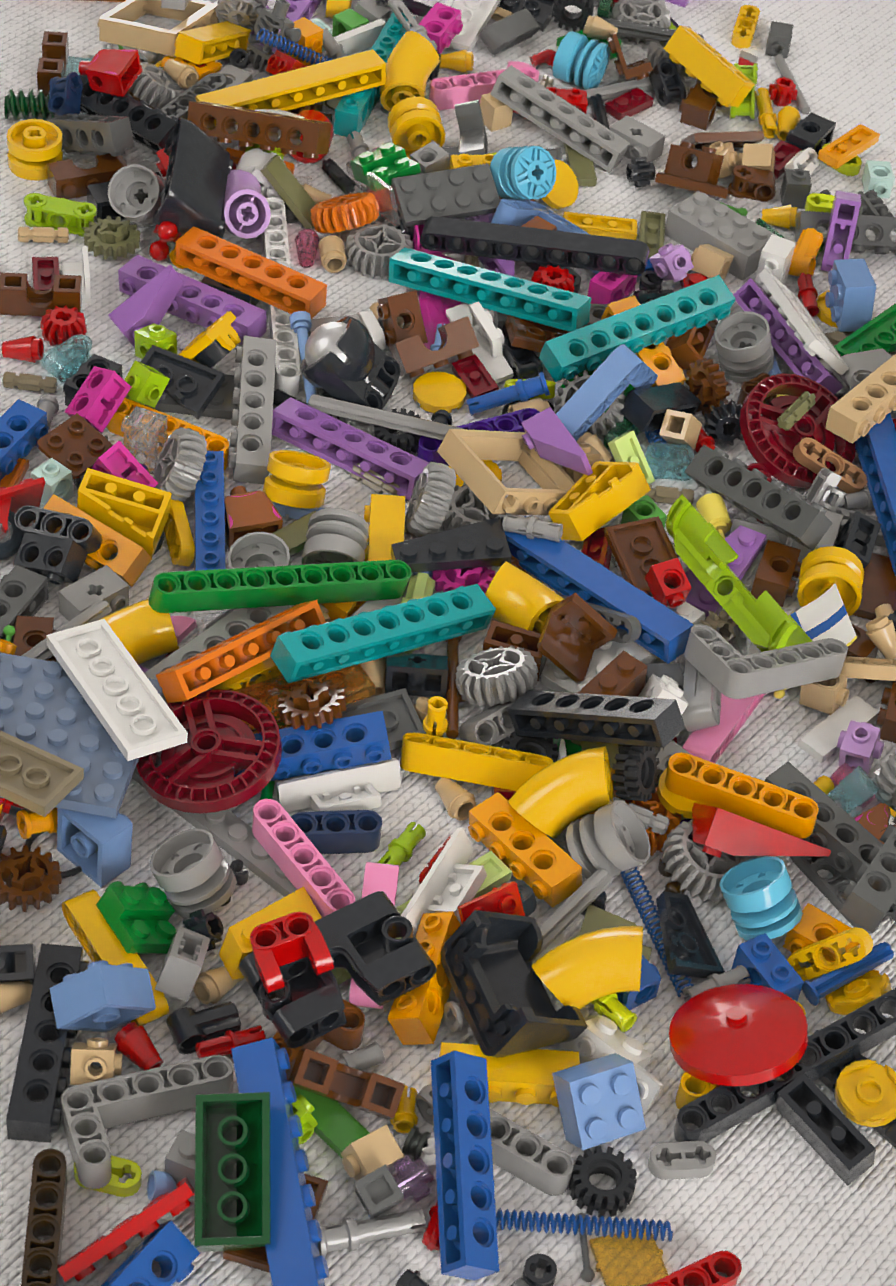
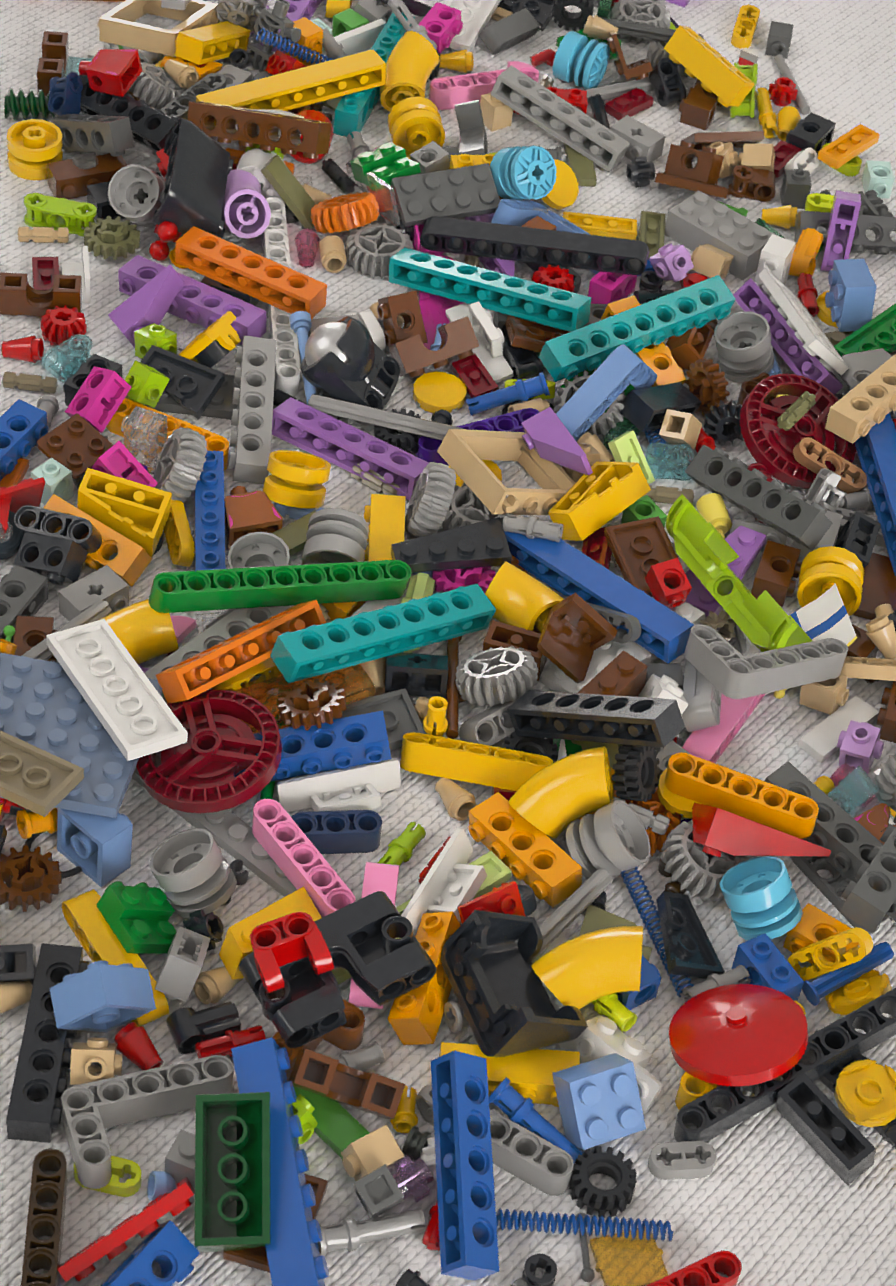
(522, 1112): none -> blue pin

